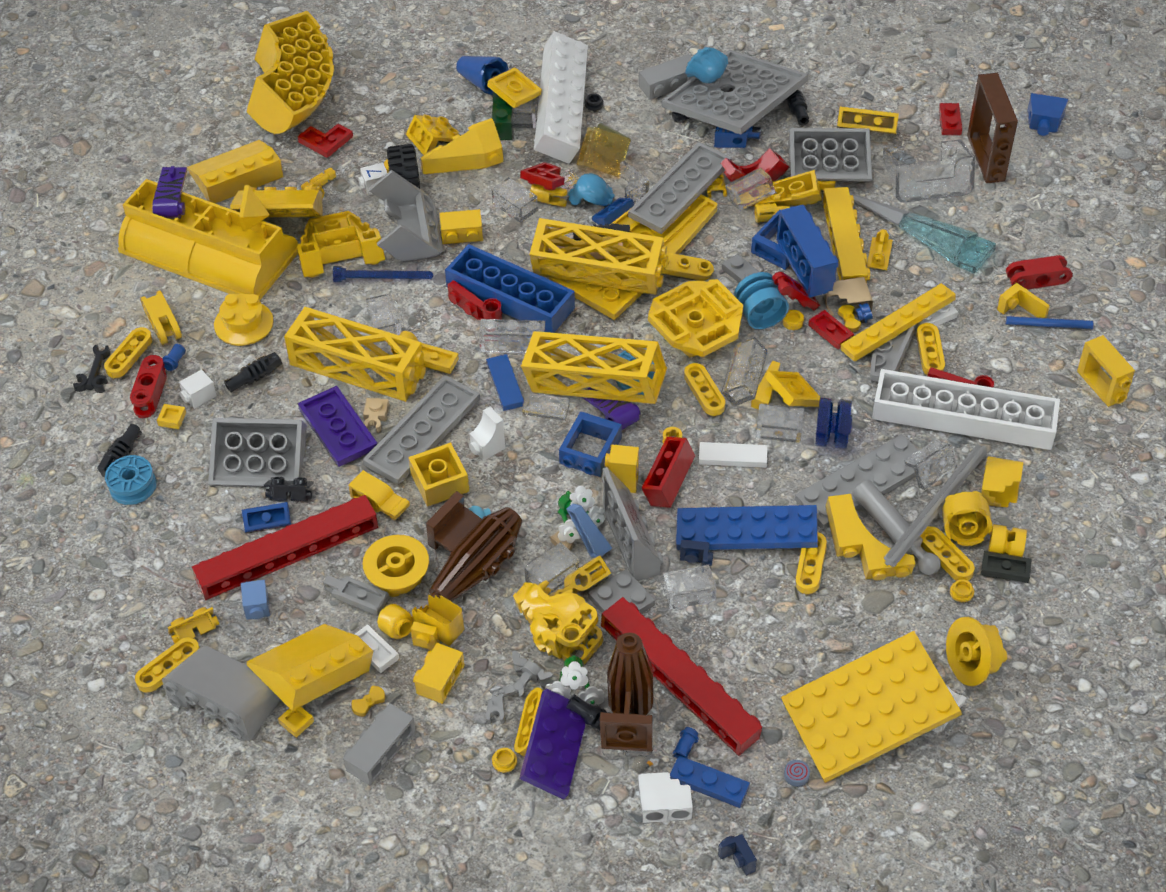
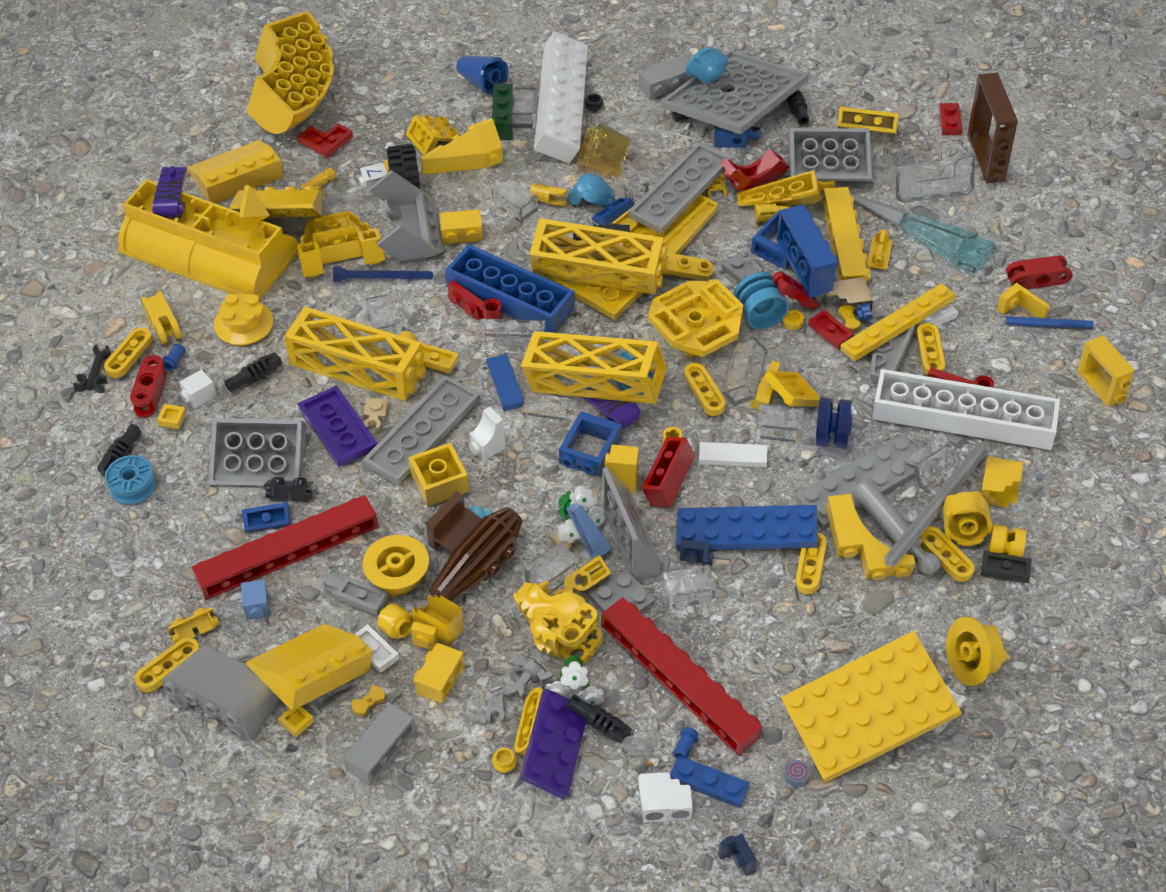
(378, 494): yellow piece -> none
(514, 87): yellow plate -> none
(544, 175): red plate -> none
(628, 698): reddish brown piece -> none
(750, 189): clear brick -> none
(962, 590): yellow plate -> none
(1046, 113): blue torso -> none

